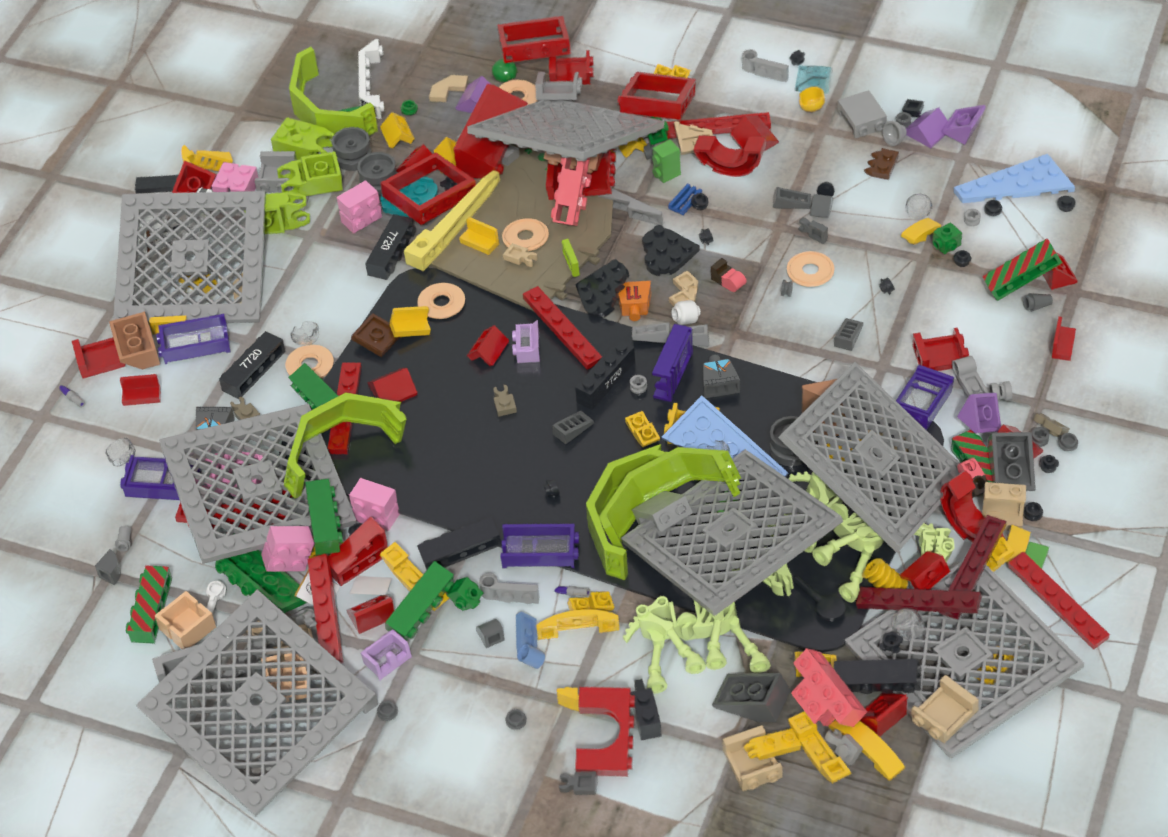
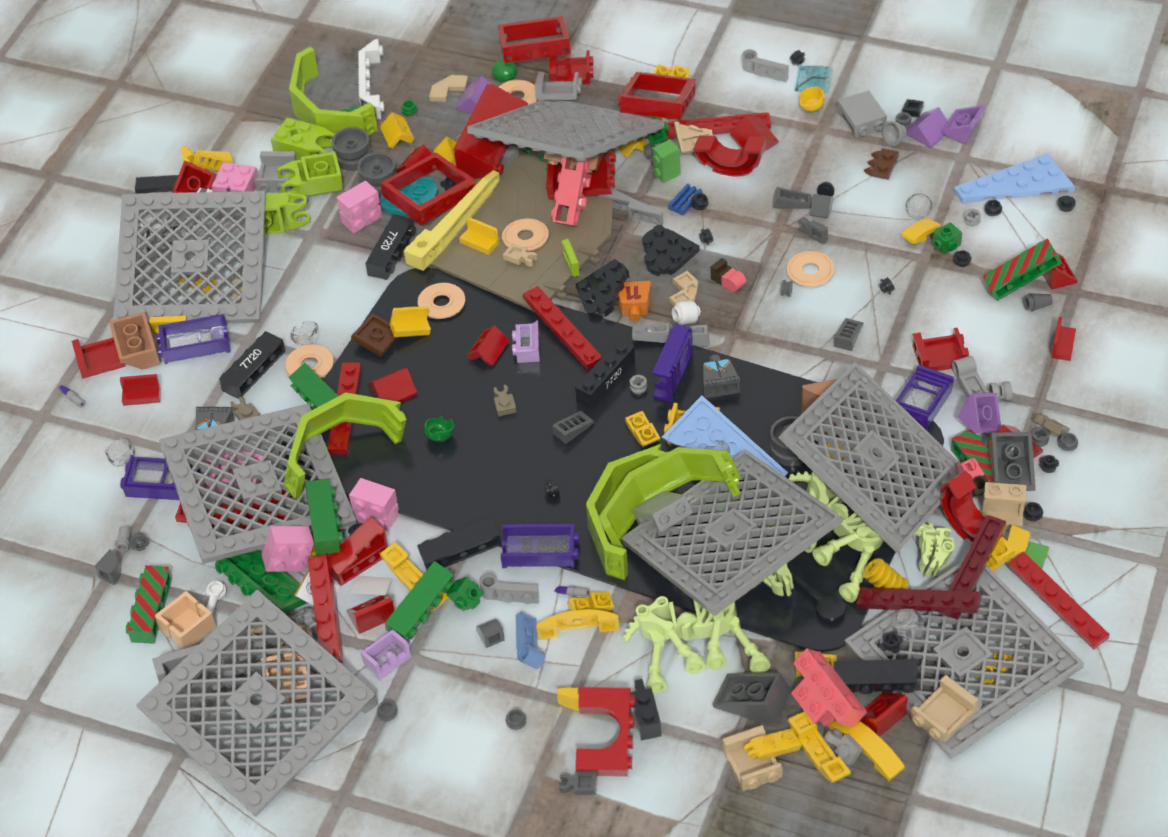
(138, 537): none -> dark grey plate
(438, 429): none -> green hair
(926, 571): red panel -> none

